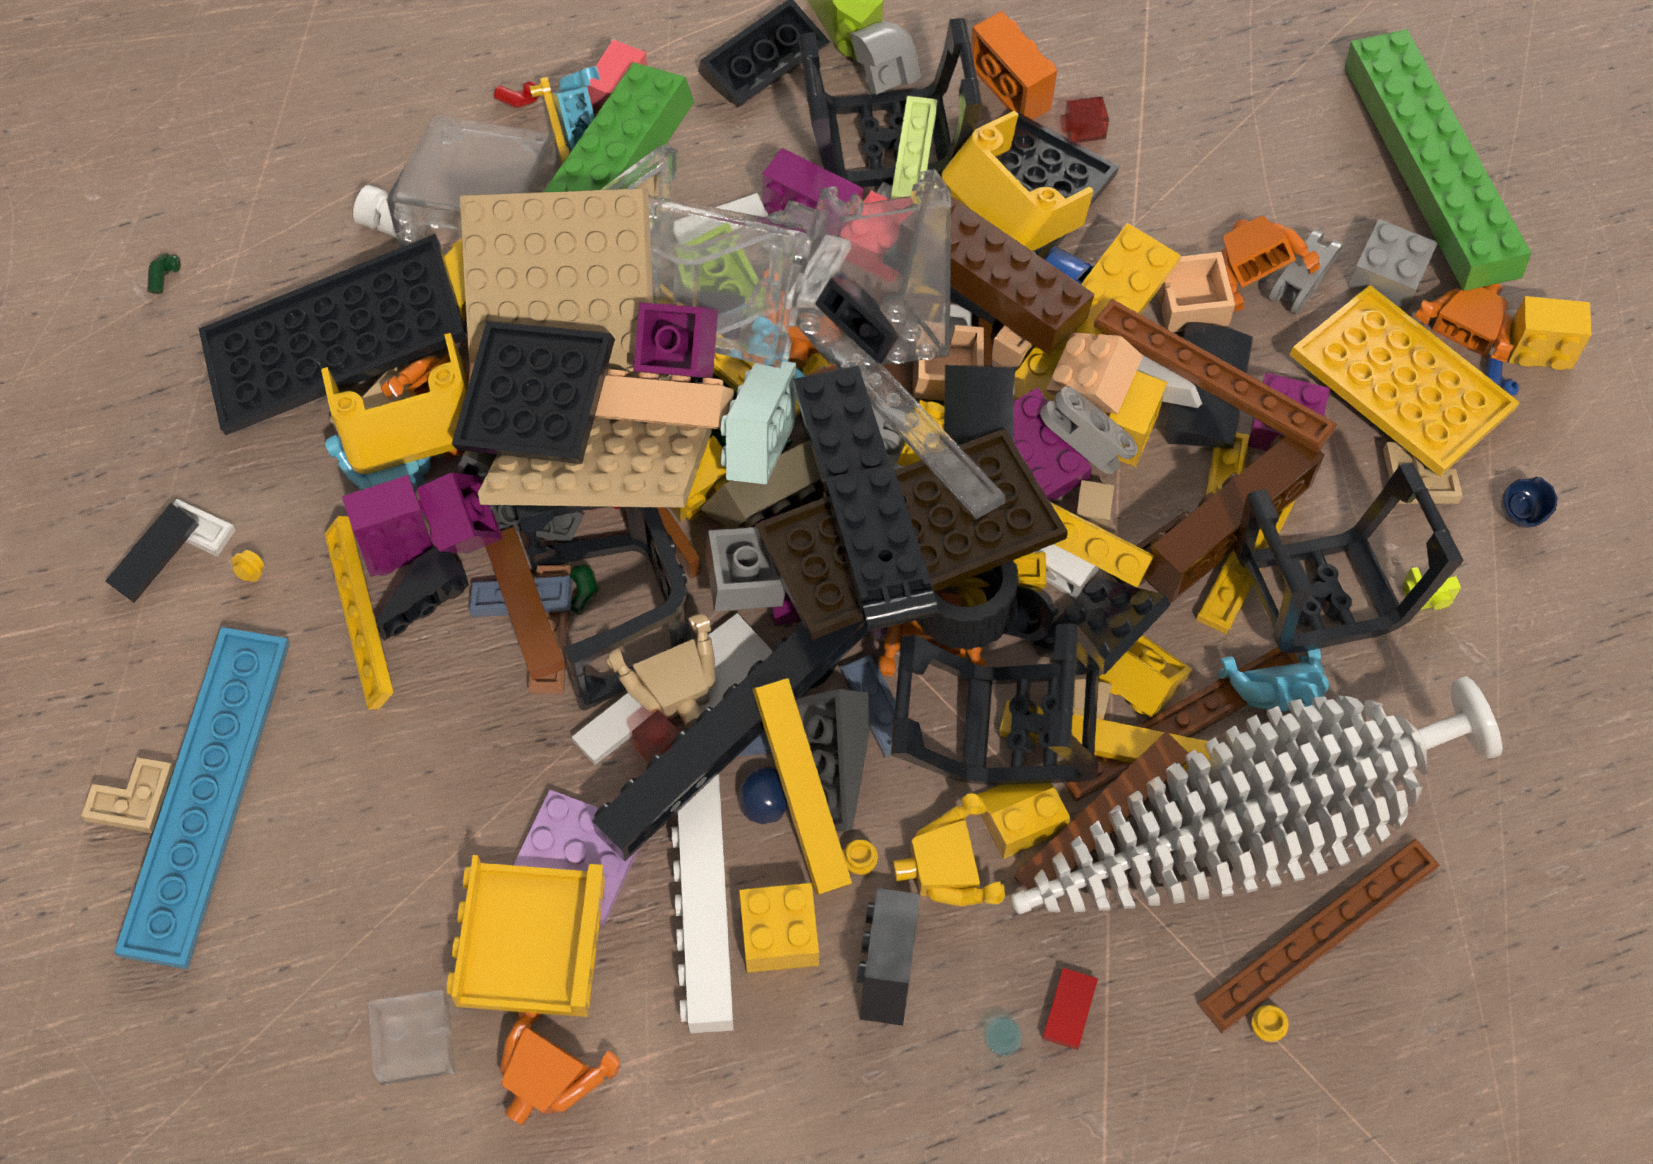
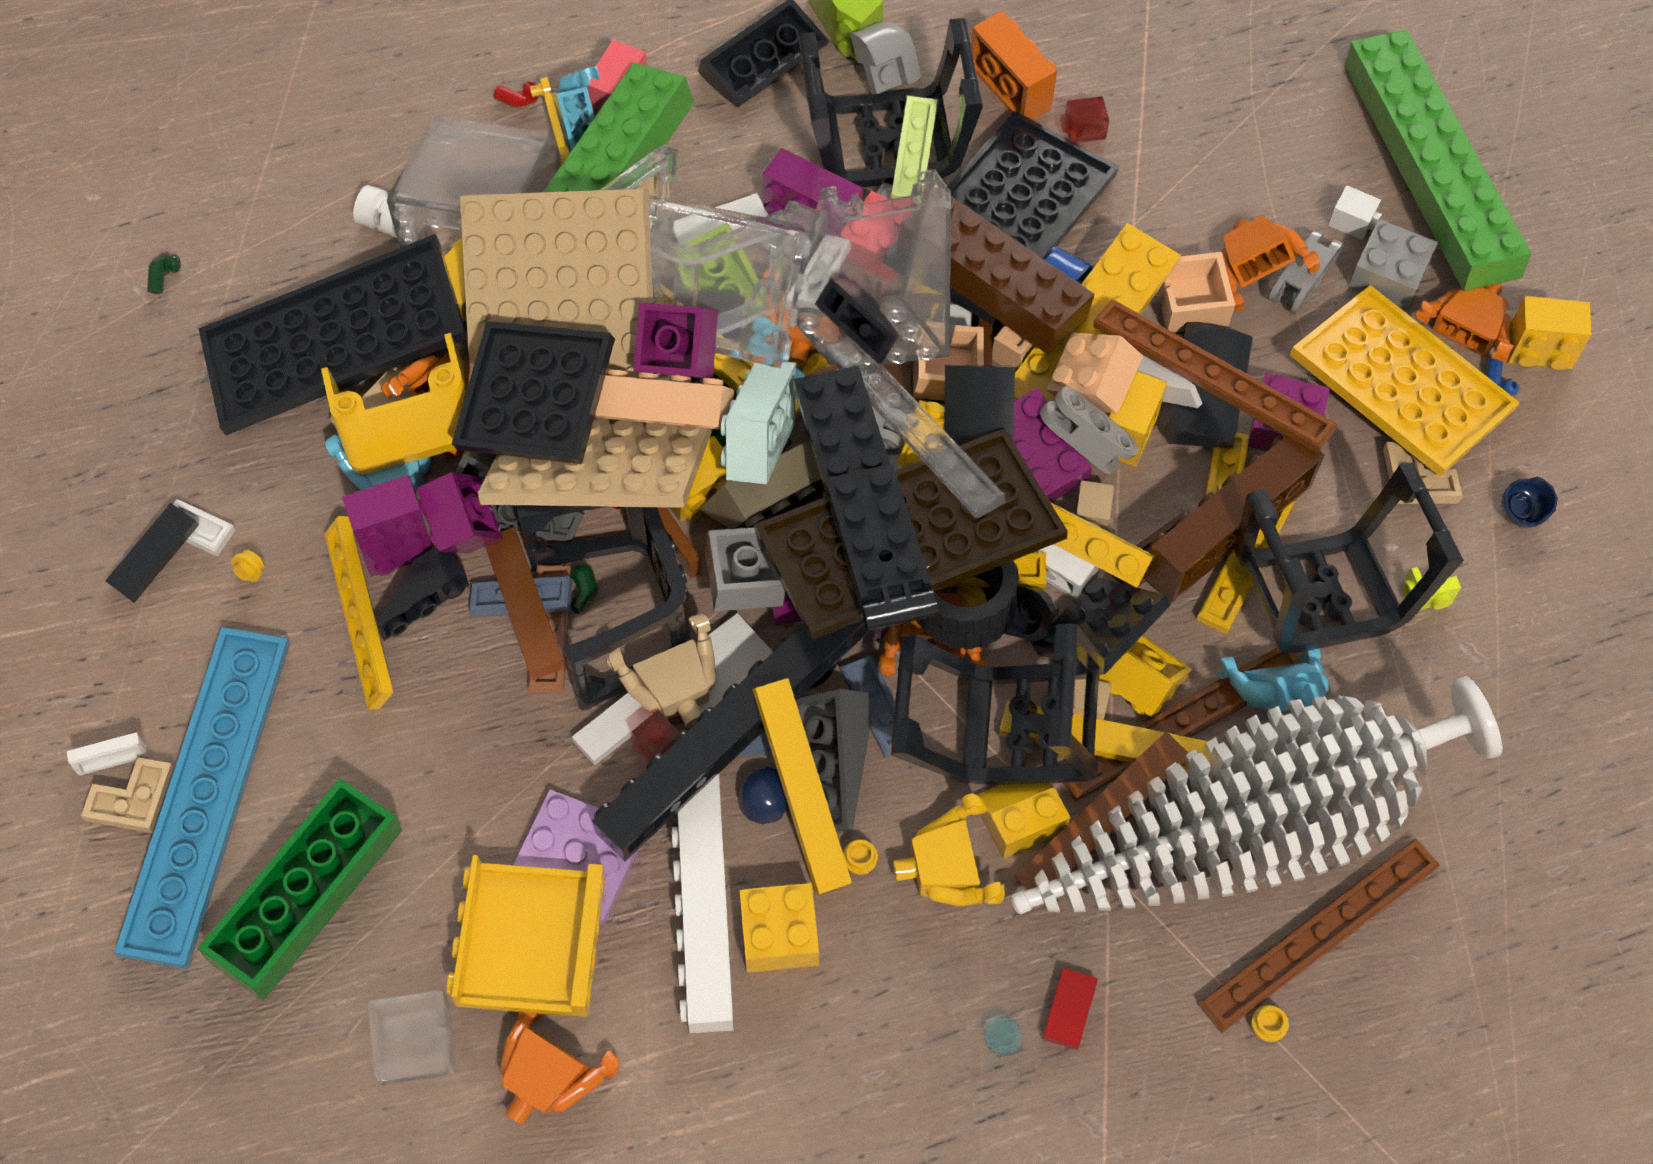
(107, 754): none -> white tile
(300, 889): none -> green brick
(889, 955): black wedge -> none
(996, 195): yellow windscreen -> none
(1355, 213): none -> white brick

